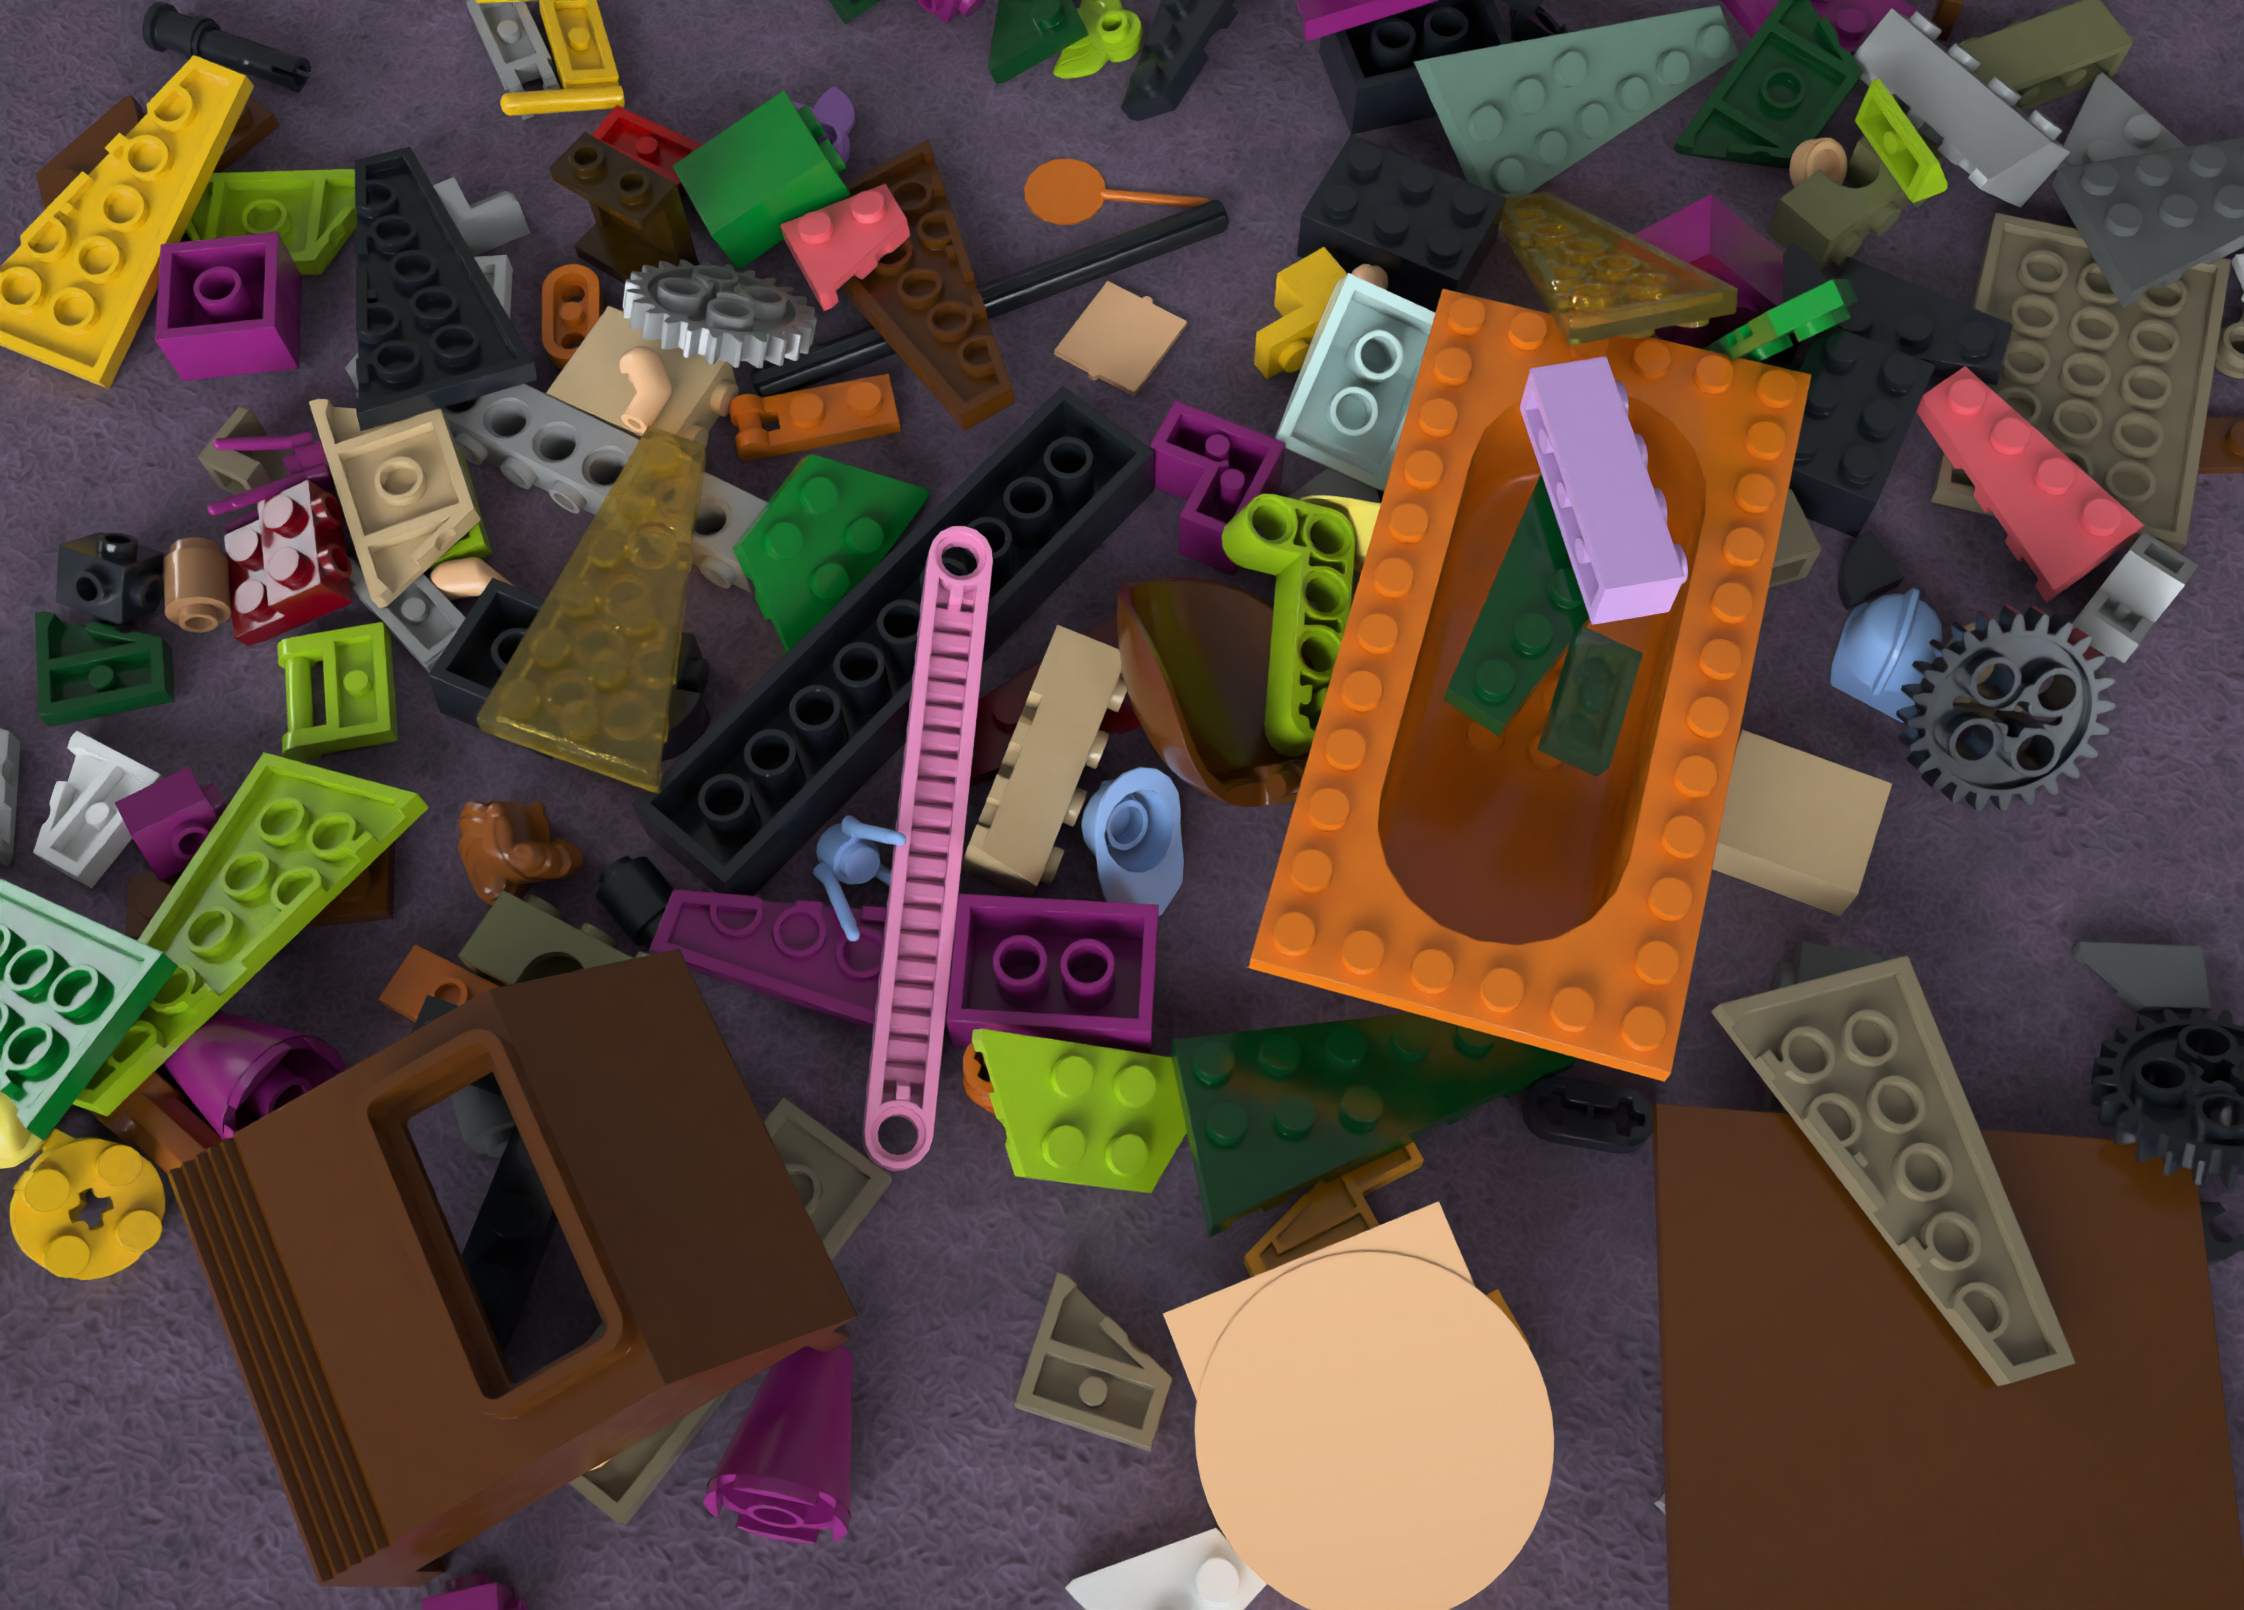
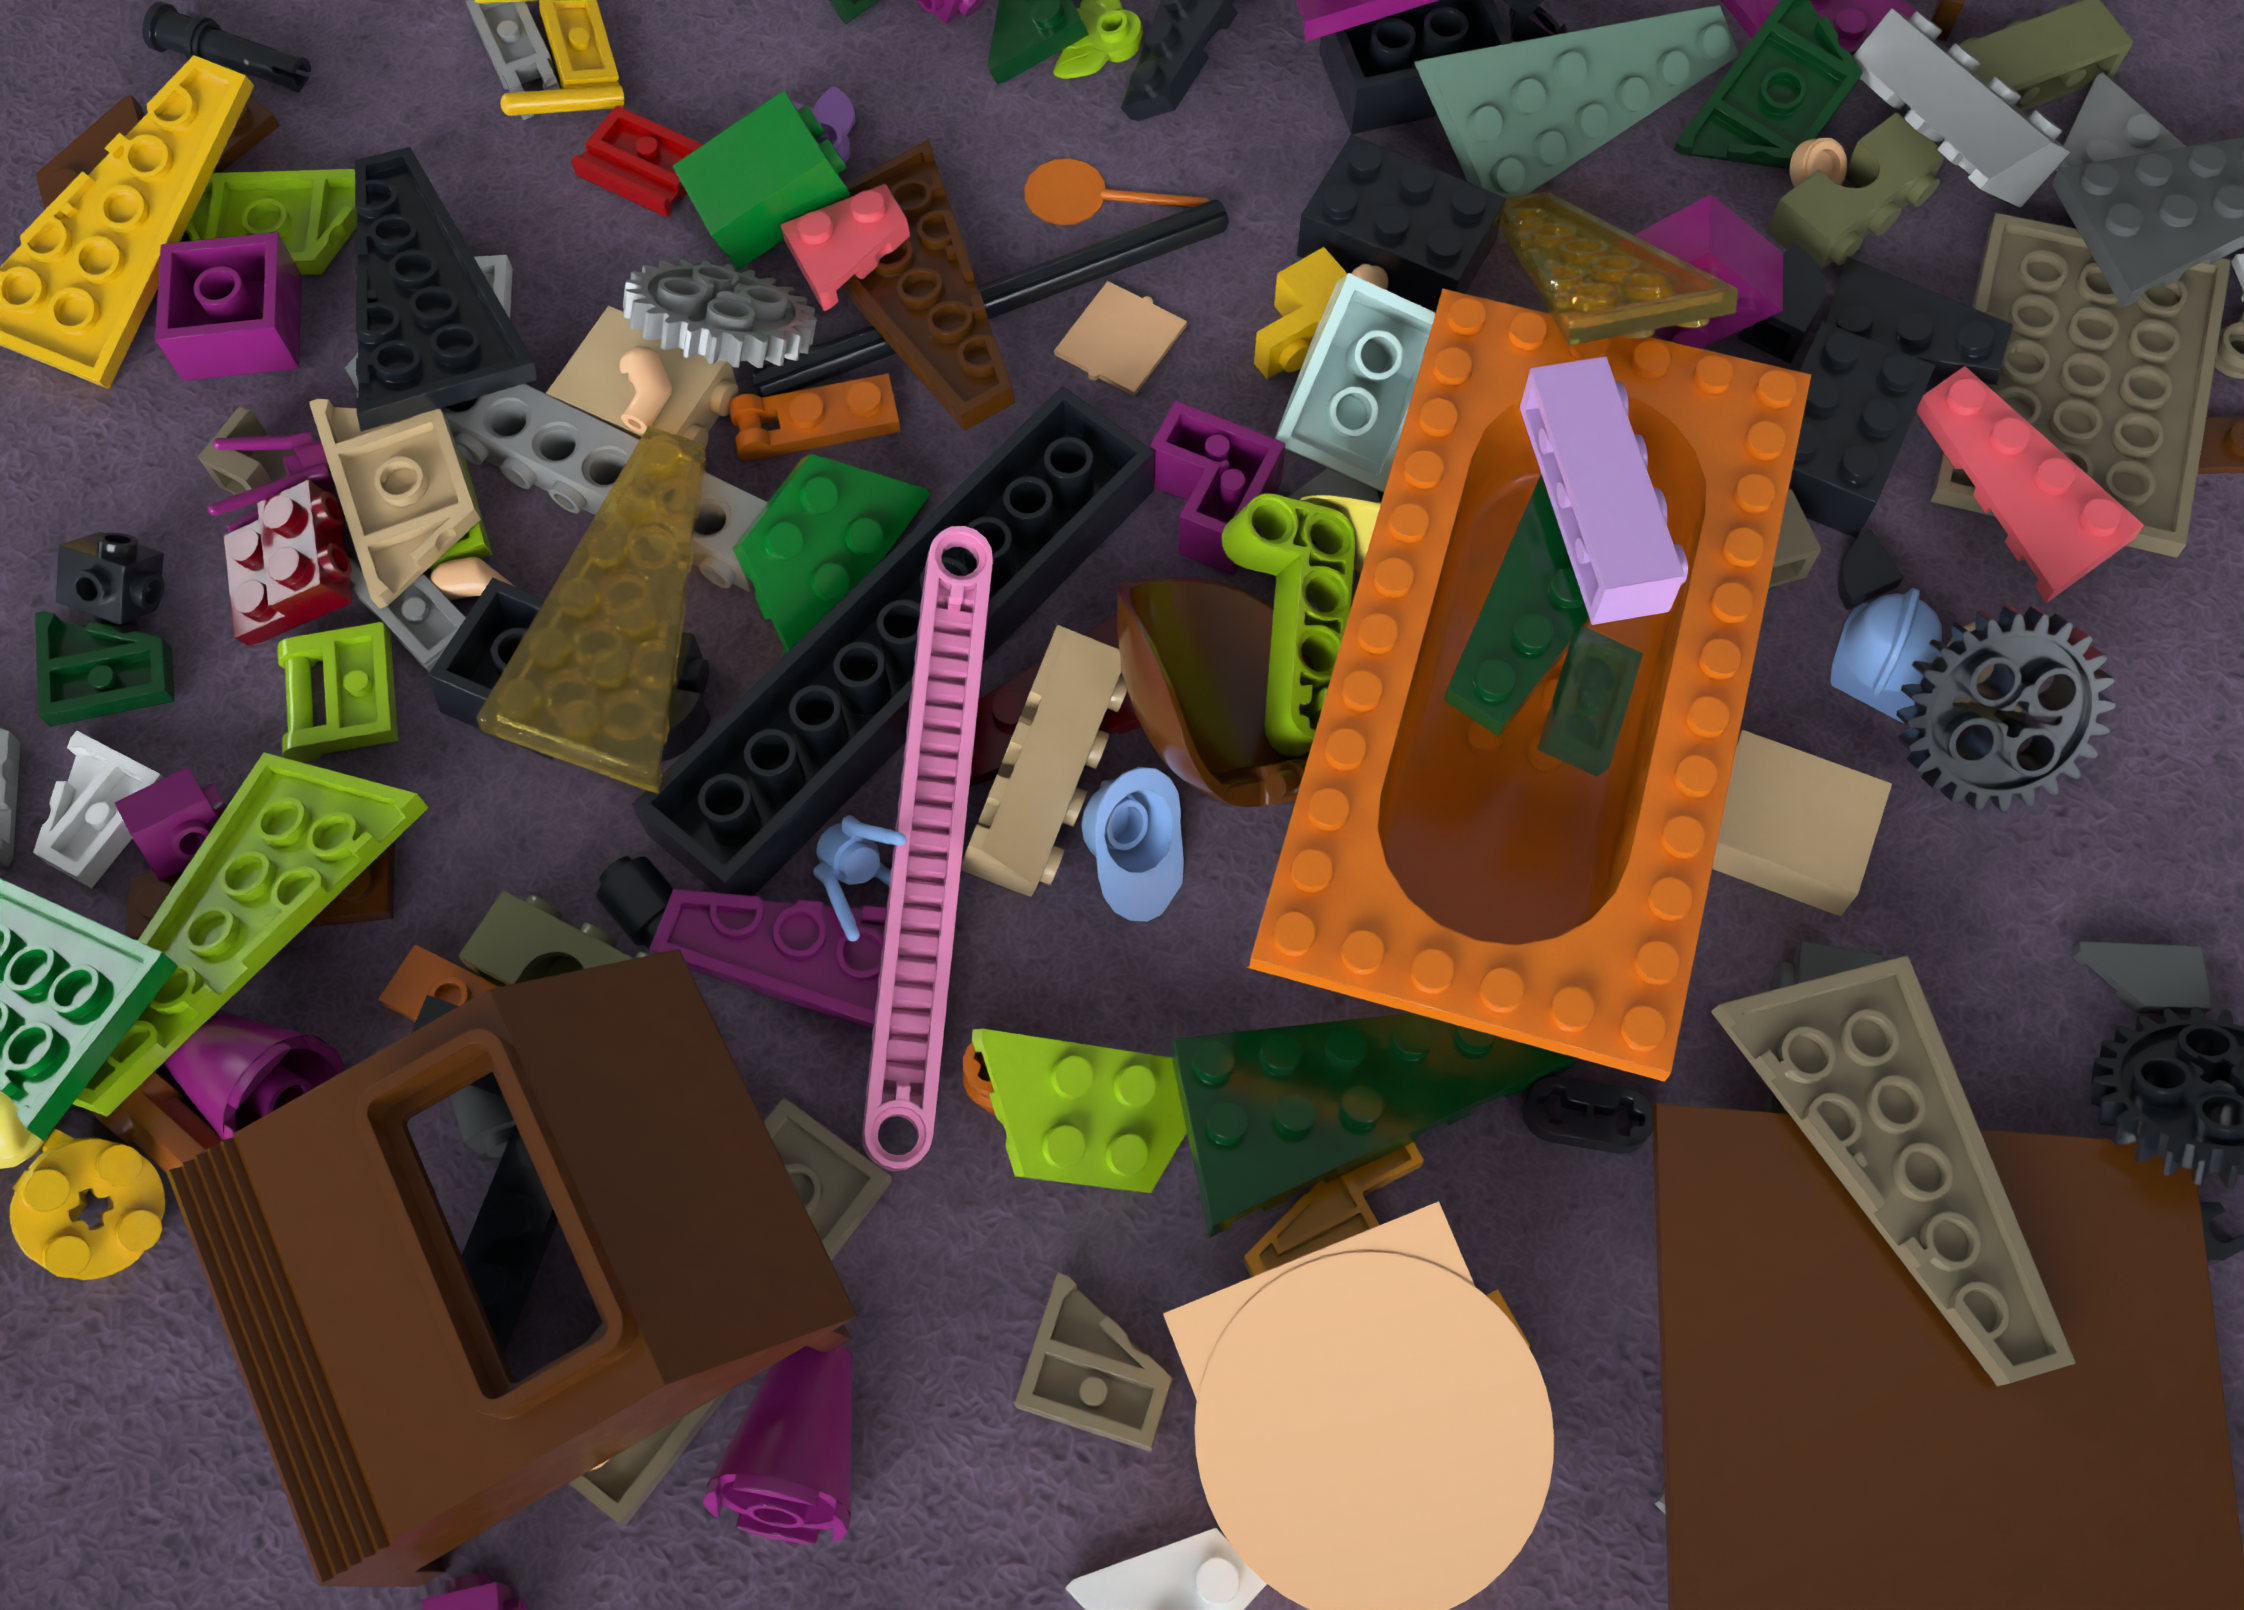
(196, 585): medium nougat brick -> none
(486, 222): light grey panel -> none
(510, 847): dark orange hair -> none
(566, 321): orange plate -> none
(633, 209): dark brown panel -> none
(1054, 970): magenta brick -> none
(1803, 315): green wing -> none
(1899, 144): lime slope -> none
(2134, 597): light grey brick -> none

